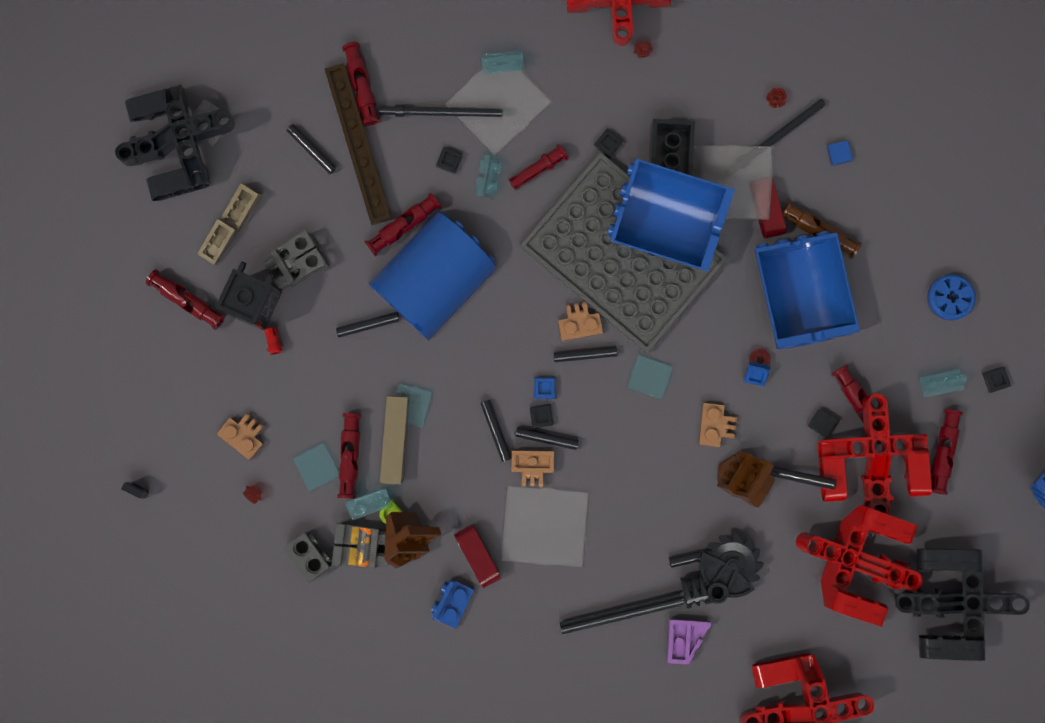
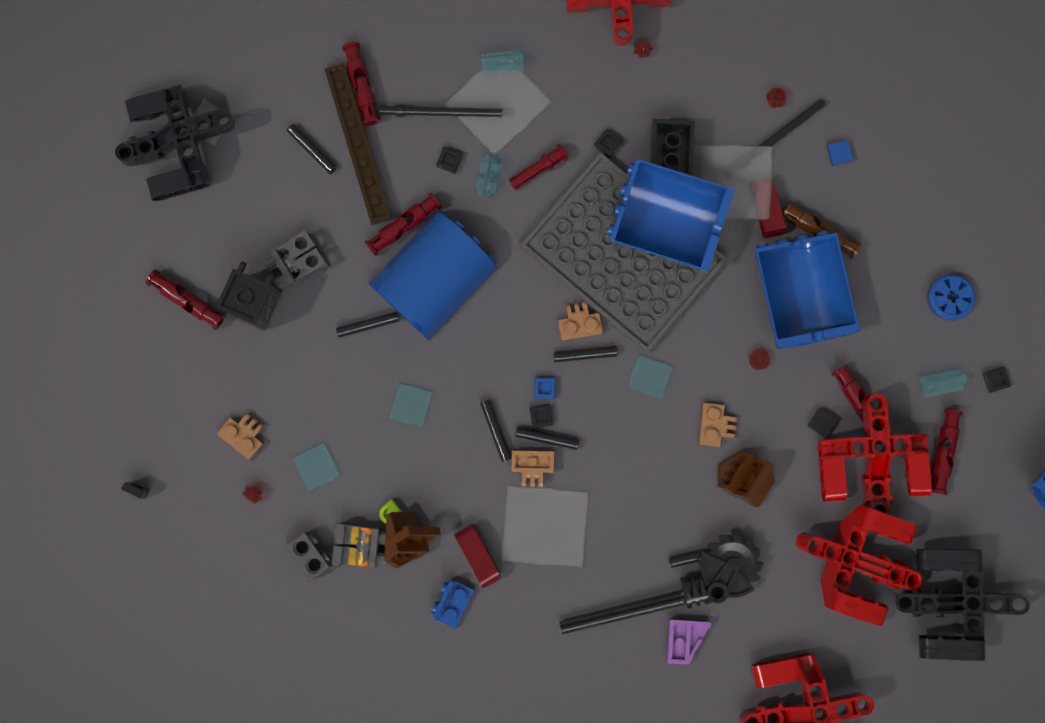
(230, 223): dark tan slope -> none
(273, 341): red pin -> none
(348, 467): dark red piece -> none
(368, 503): clear light blue hinge -> none
(394, 440): dark tan slope -> none
(756, 373): blue tile -> none
(805, 478): black piece -> none

